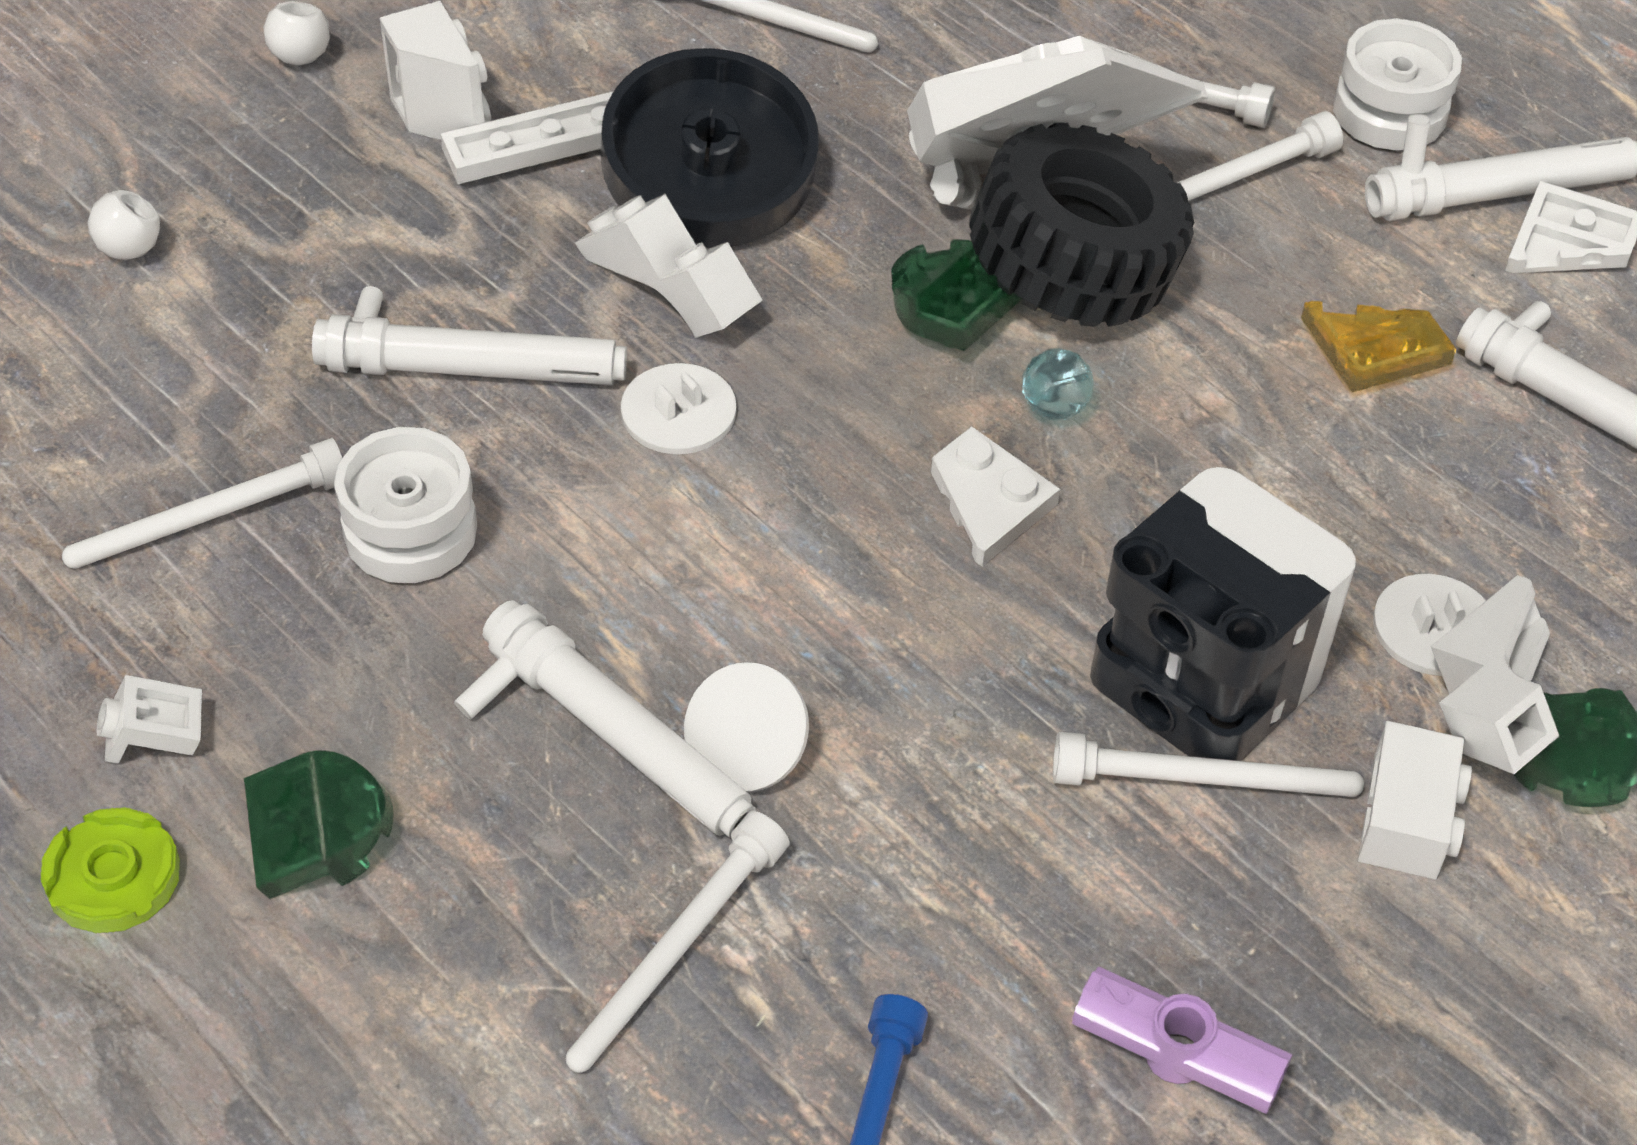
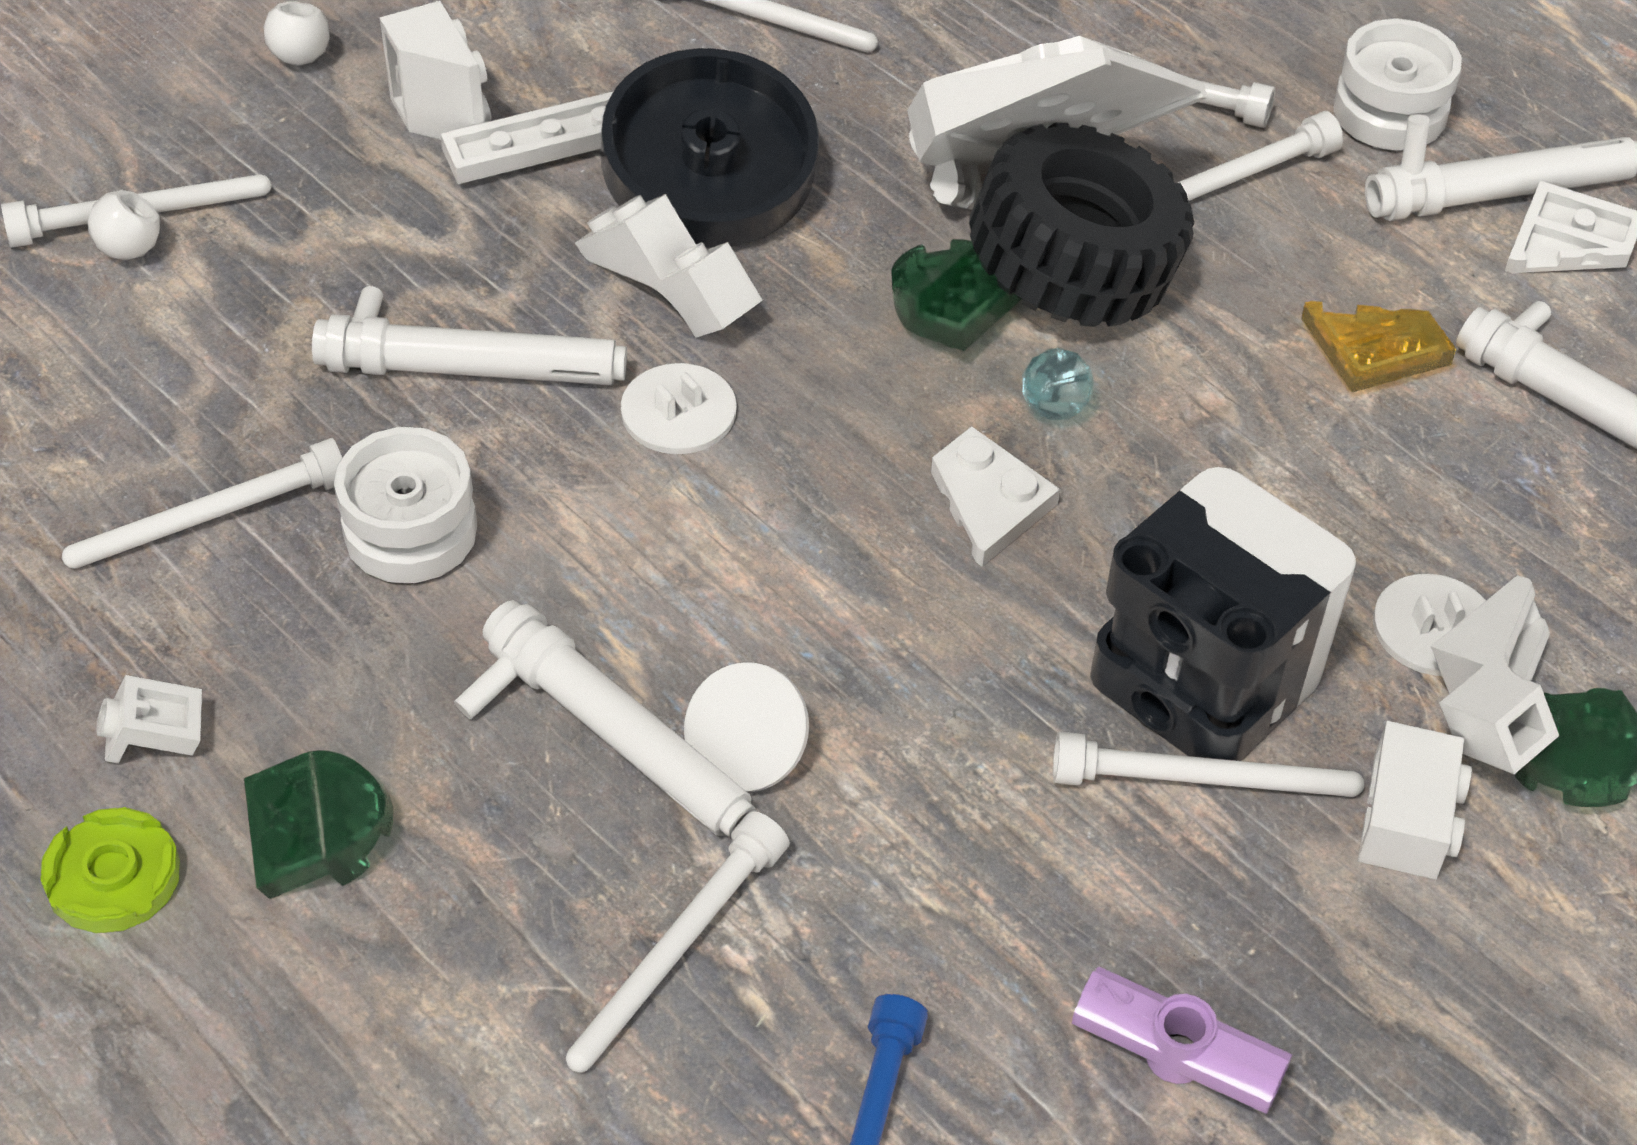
(28, 222): none -> white piece

